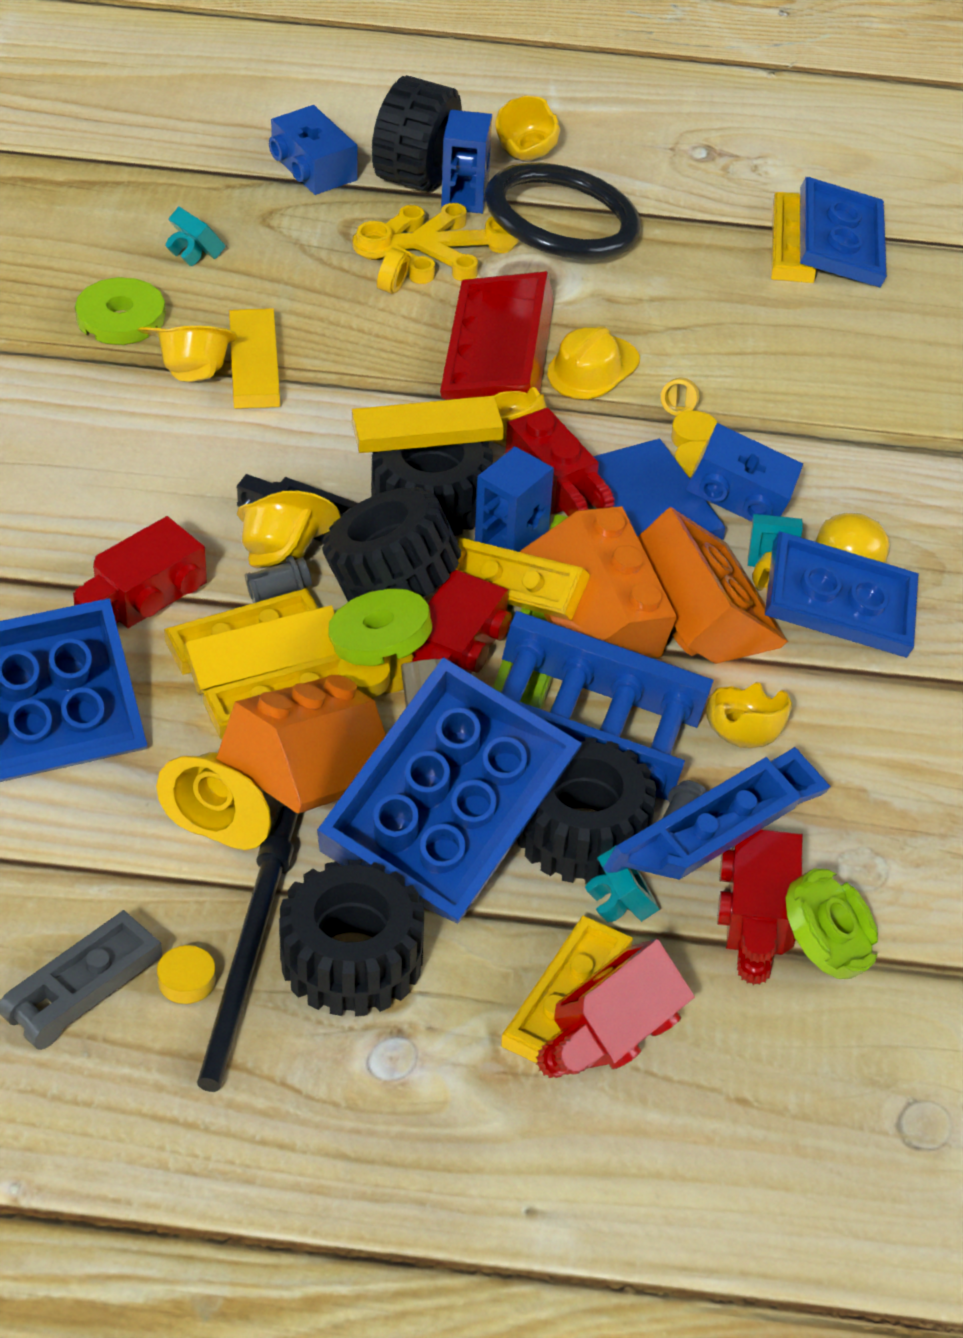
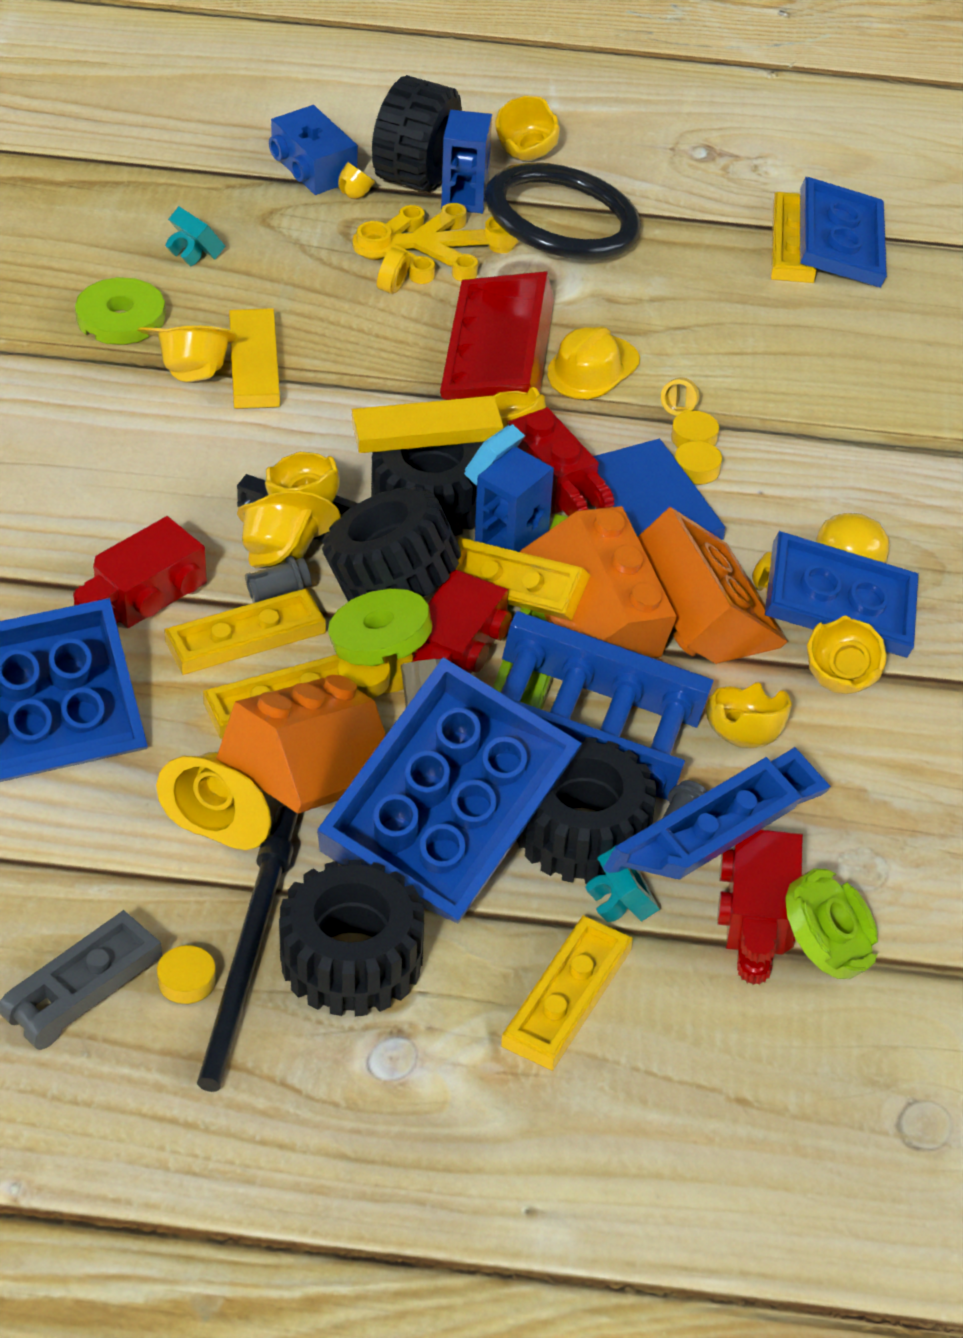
(259, 648): yellow tile -> none
(304, 473): none -> yellow hair
(354, 182): none -> yellow hinge
(492, 450): none -> medium azure tile
(615, 1011): hinge -> none
(743, 475): blue brick -> none
(764, 531): teal tile -> none
(846, 655): none -> yellow hair

